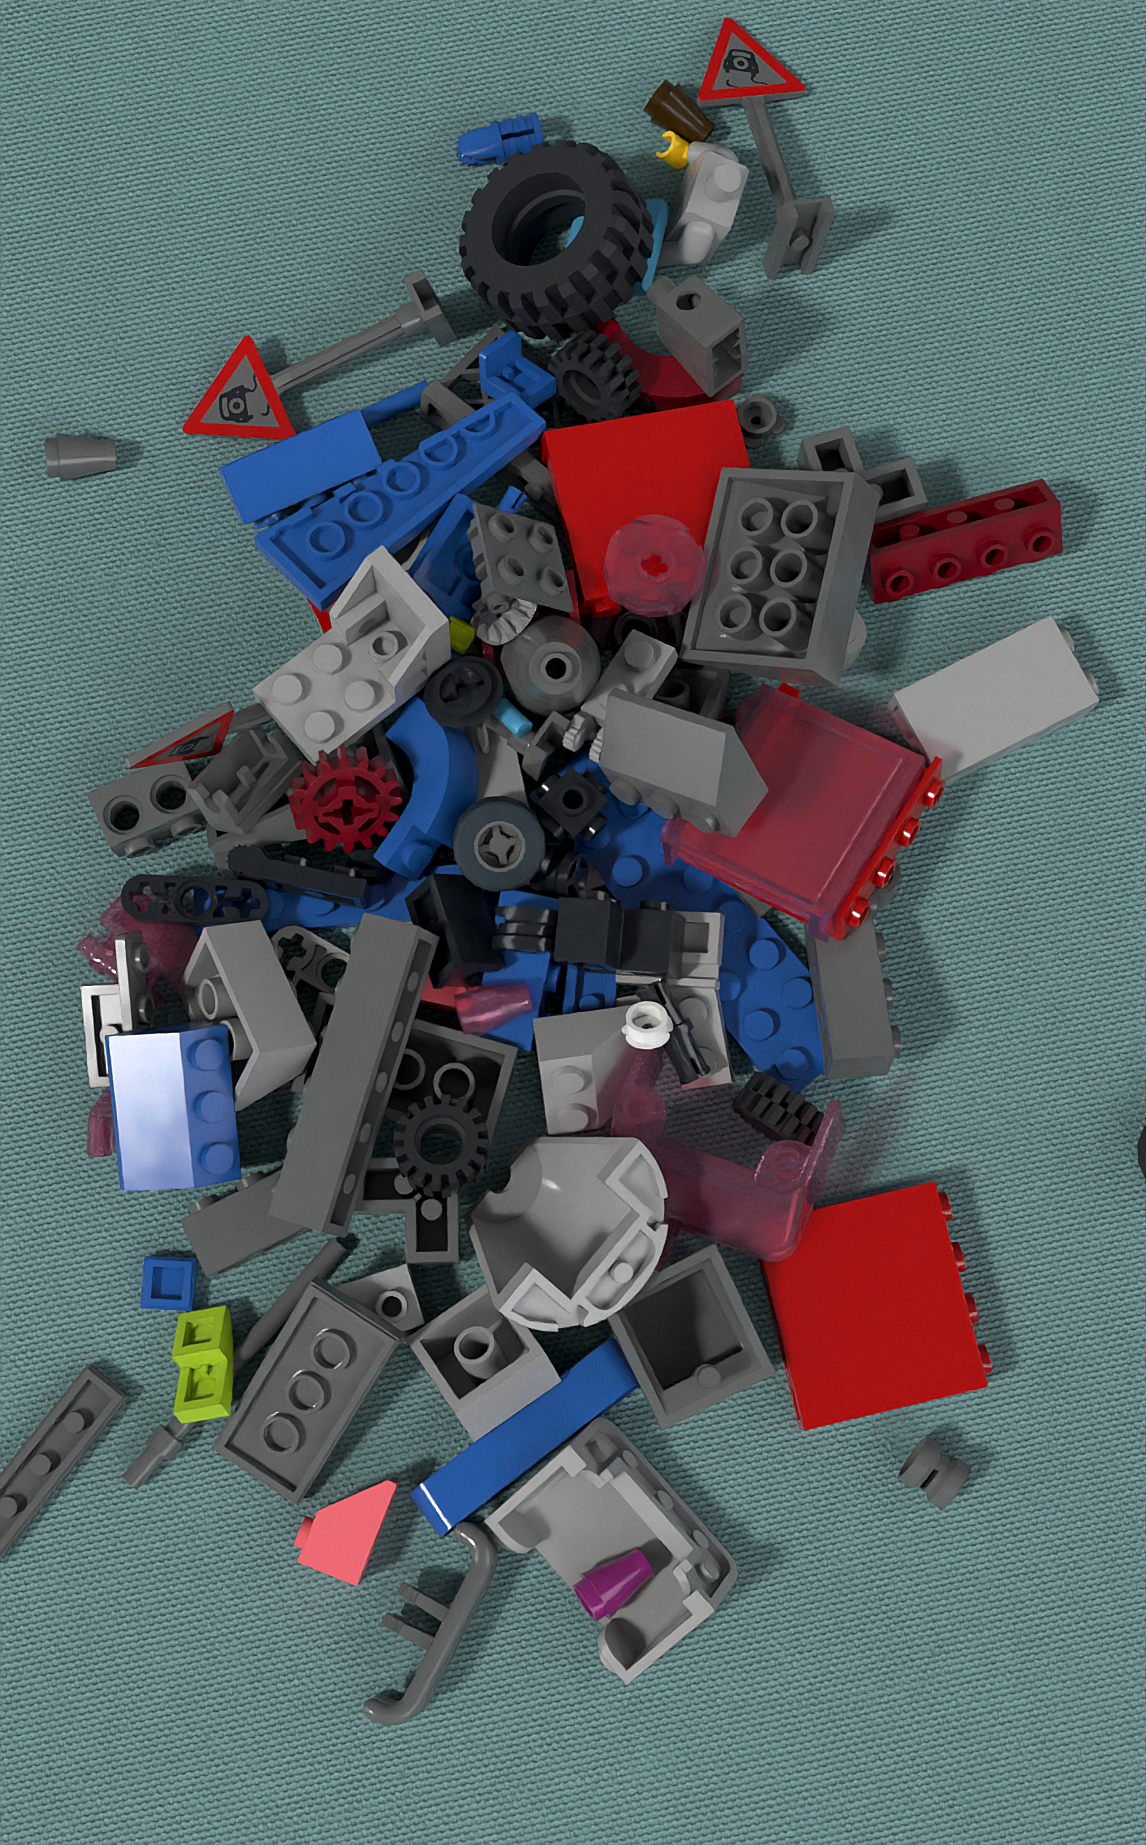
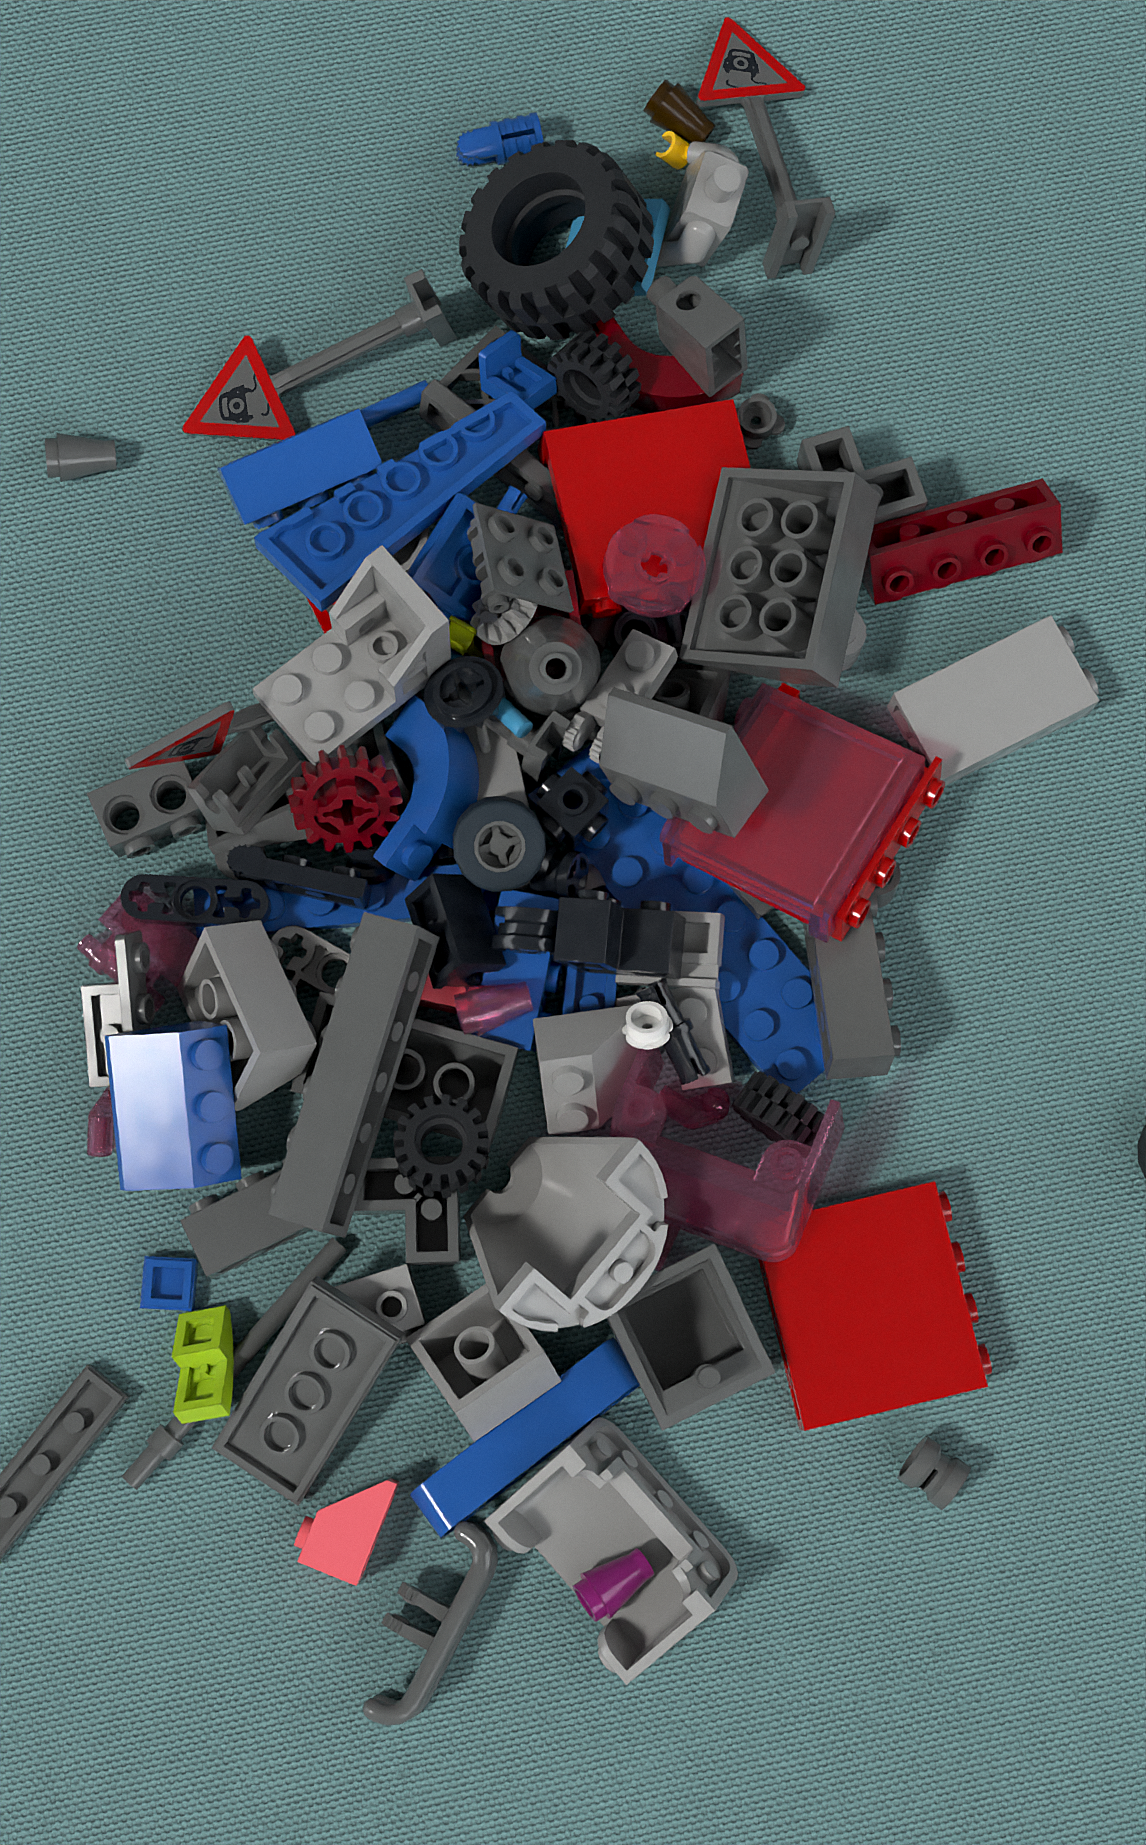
(697, 1110): none -> clear pink arm

